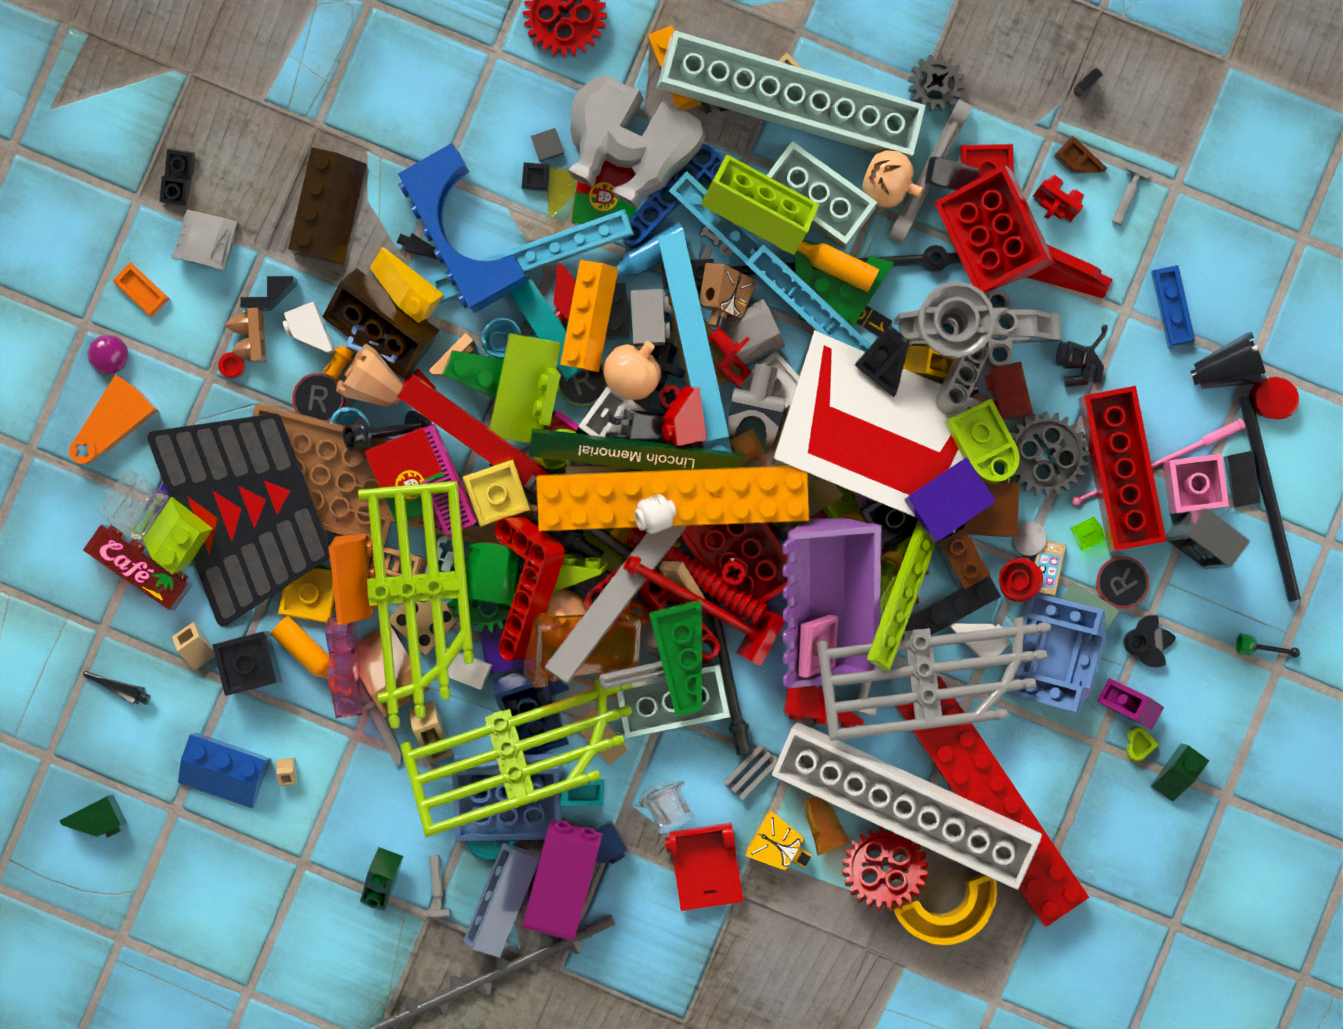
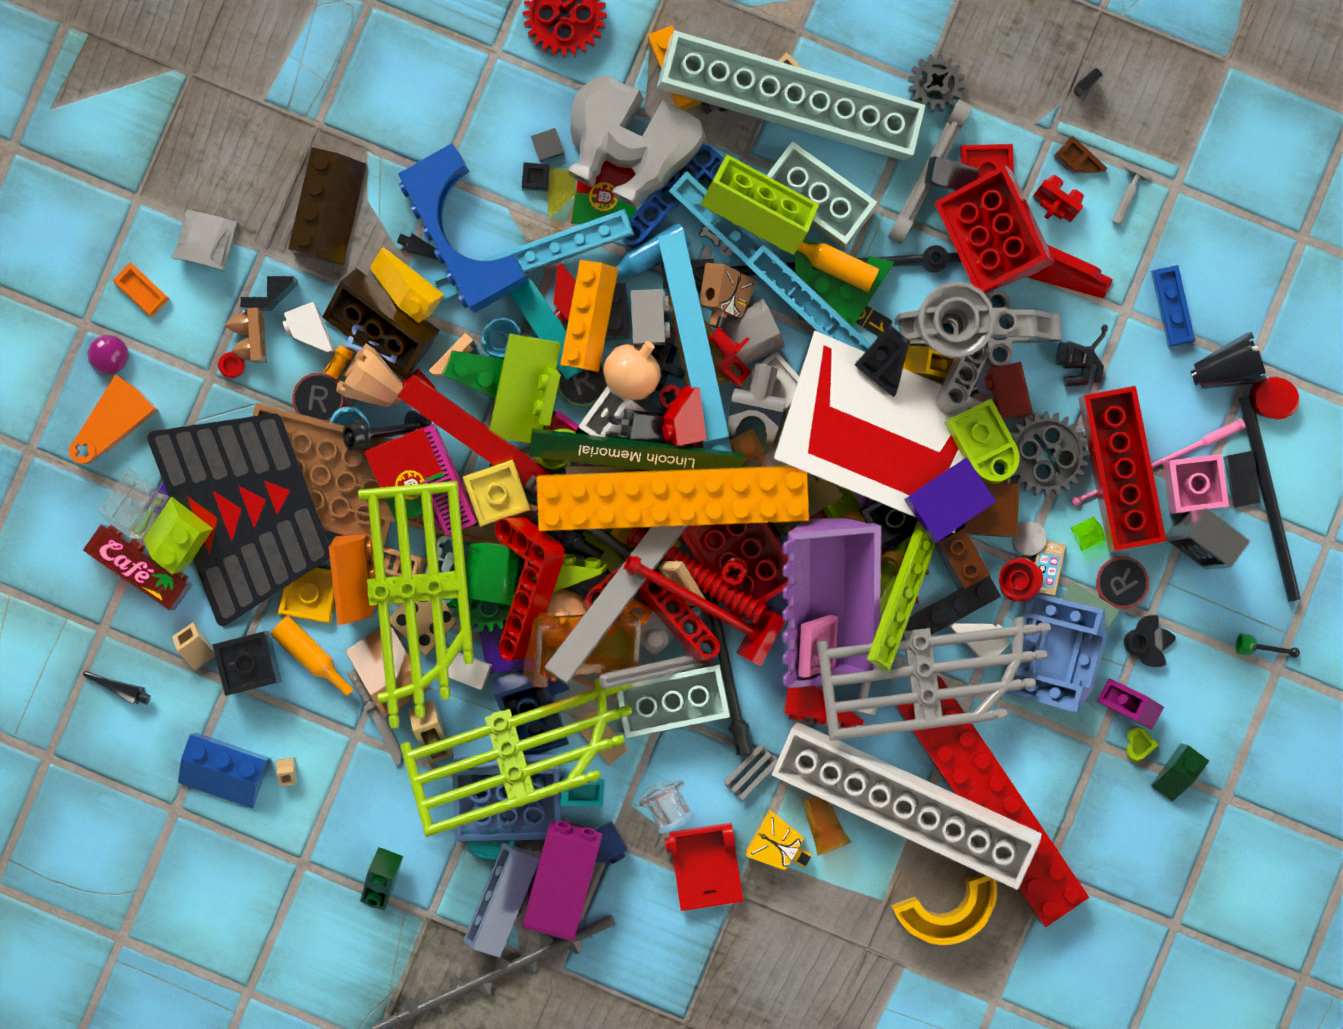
(97, 818): dark green slope -> none
(177, 177): black slope -> none
(343, 668): clear pink arch -> none
(437, 888): light grey piece -> none
(655, 514): white head -> none
(680, 648): green wing -> none
(881, 891): red gear -> none
(890, 179): light nougat piece -> none

